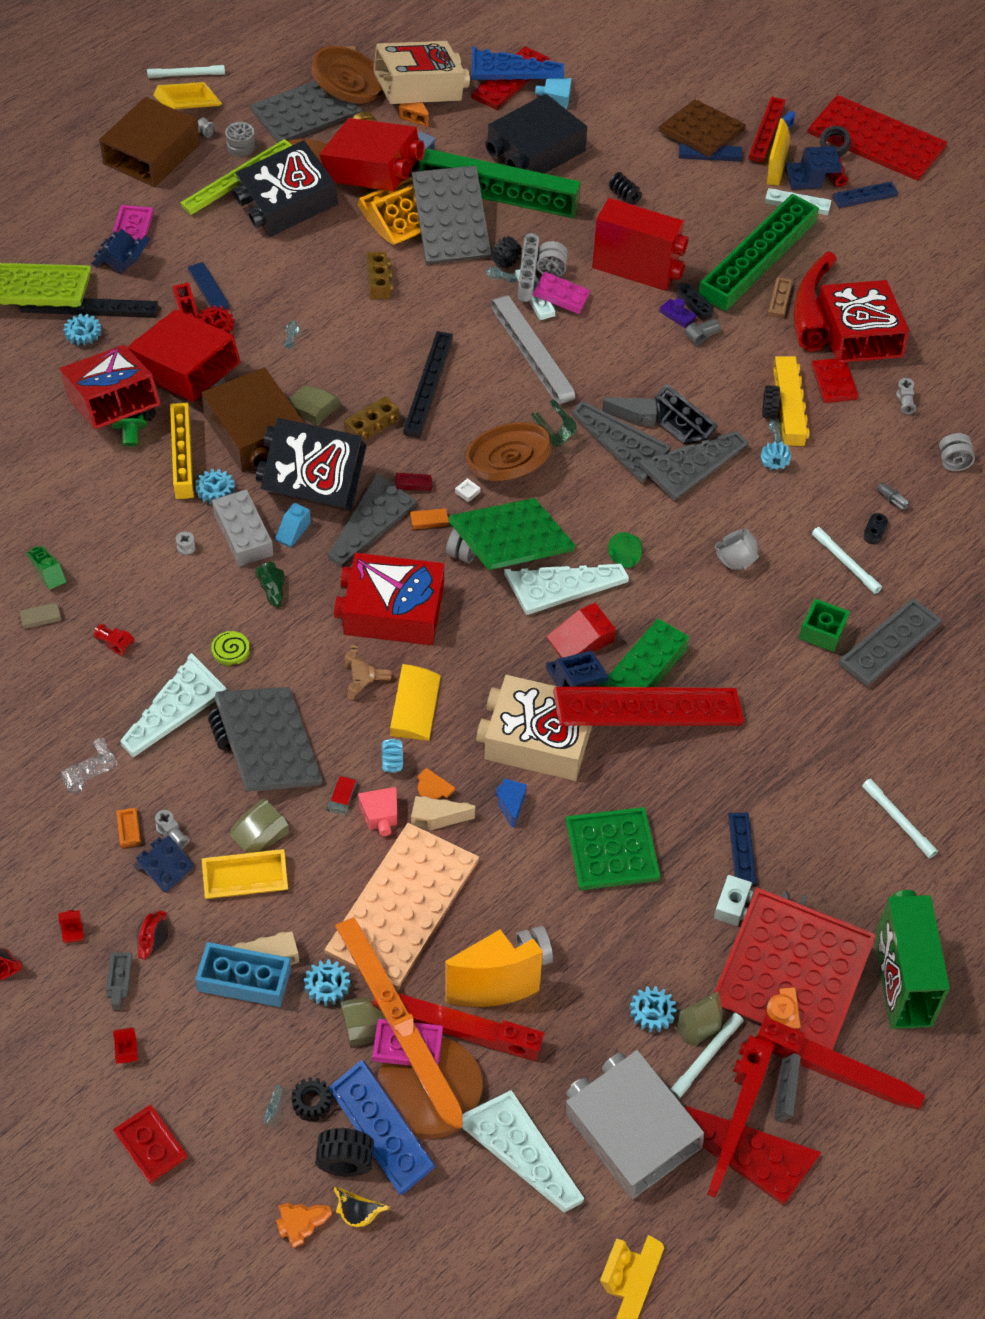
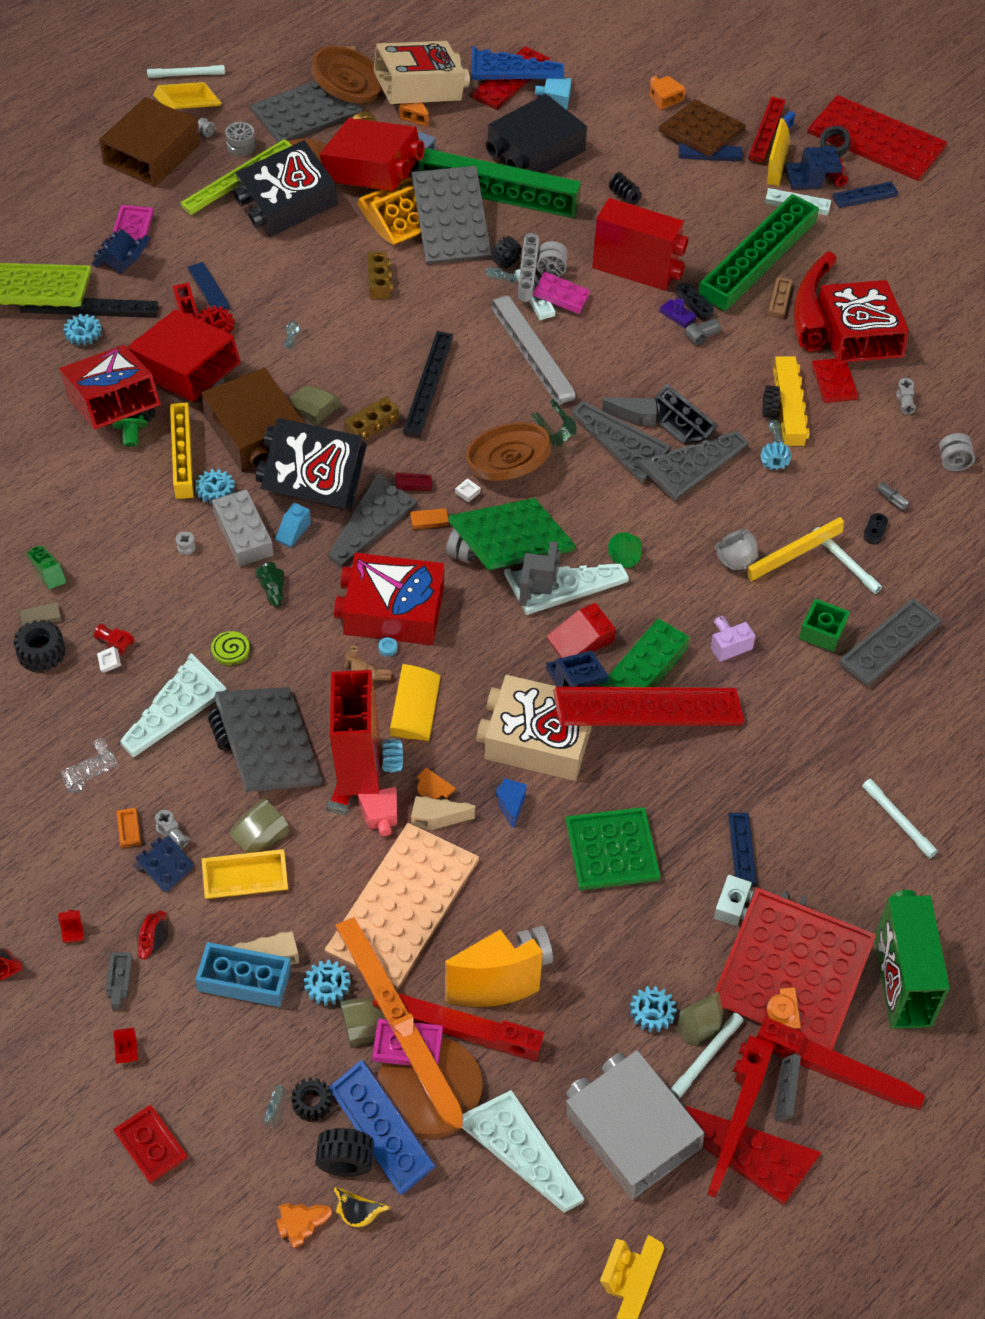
(35, 634): none -> black tyre
(109, 659): none -> white plate
(355, 732): none -> red brick
(388, 647): none -> medium azure tile
(539, 573): none -> dark grey bracket
(666, 91): none -> orange torso
(731, 640): none -> lavender brick
(795, 549): none -> yellow tile

